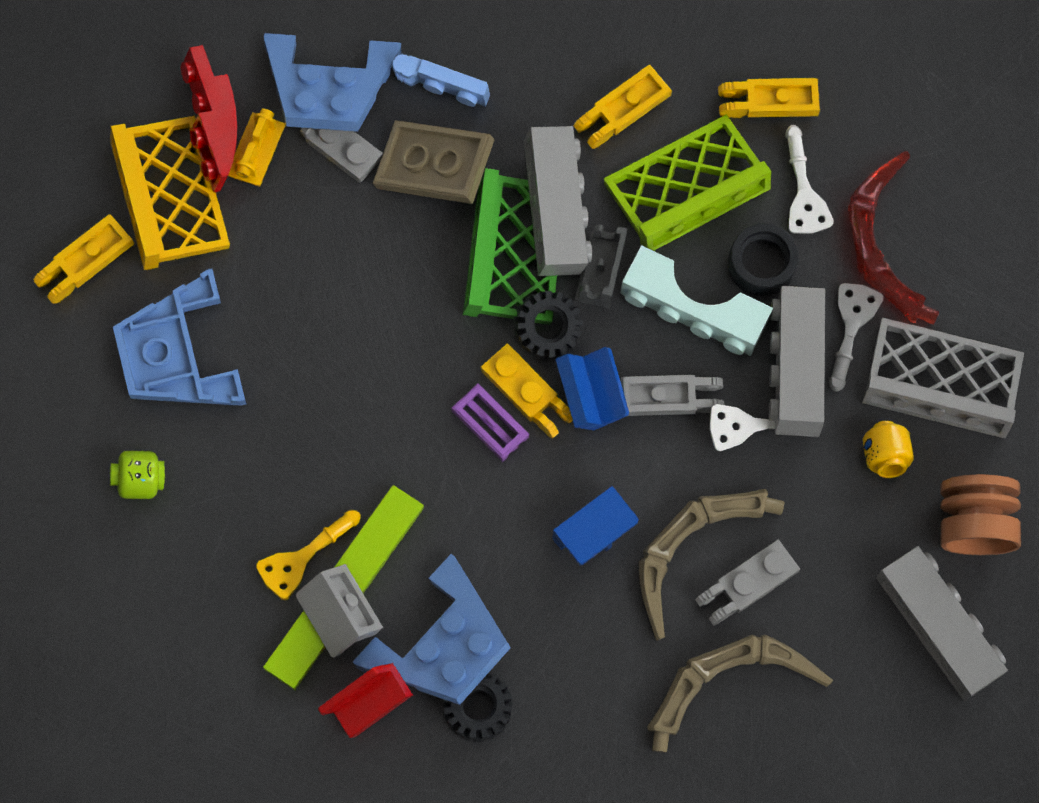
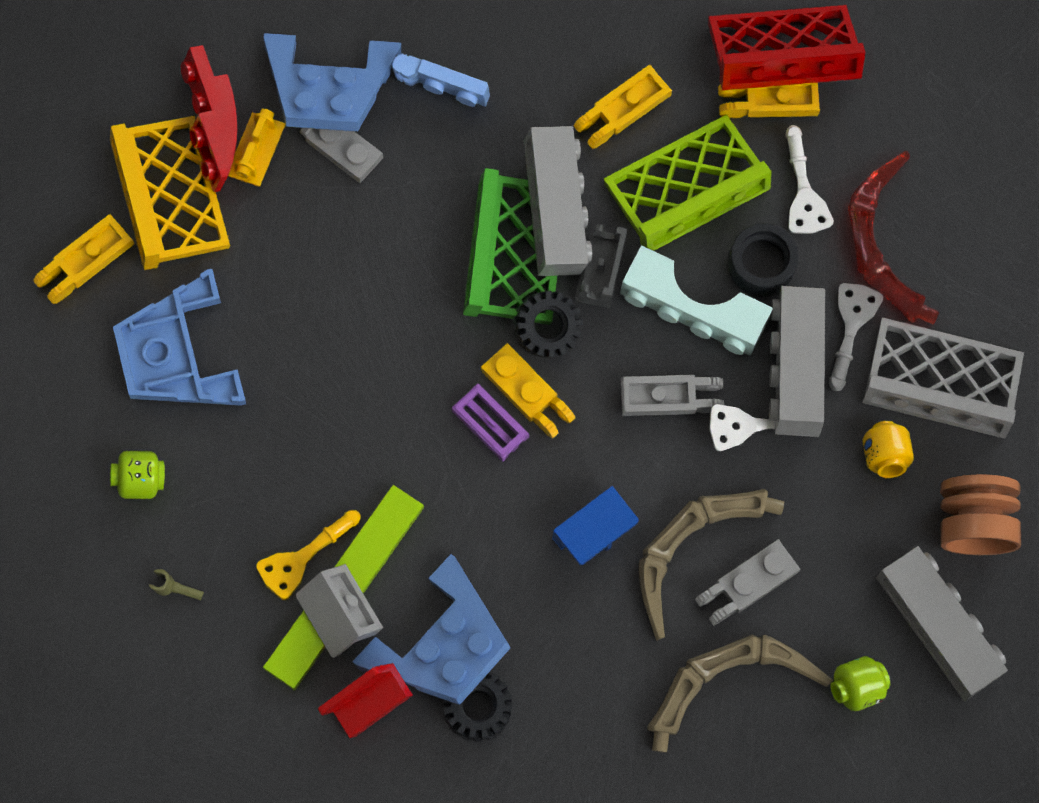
(175, 587): none -> olive hand
(433, 161): dark tan tile -> none
(592, 389): blue panel -> none
(786, 63): none -> red fence
(860, 683): none -> lime head

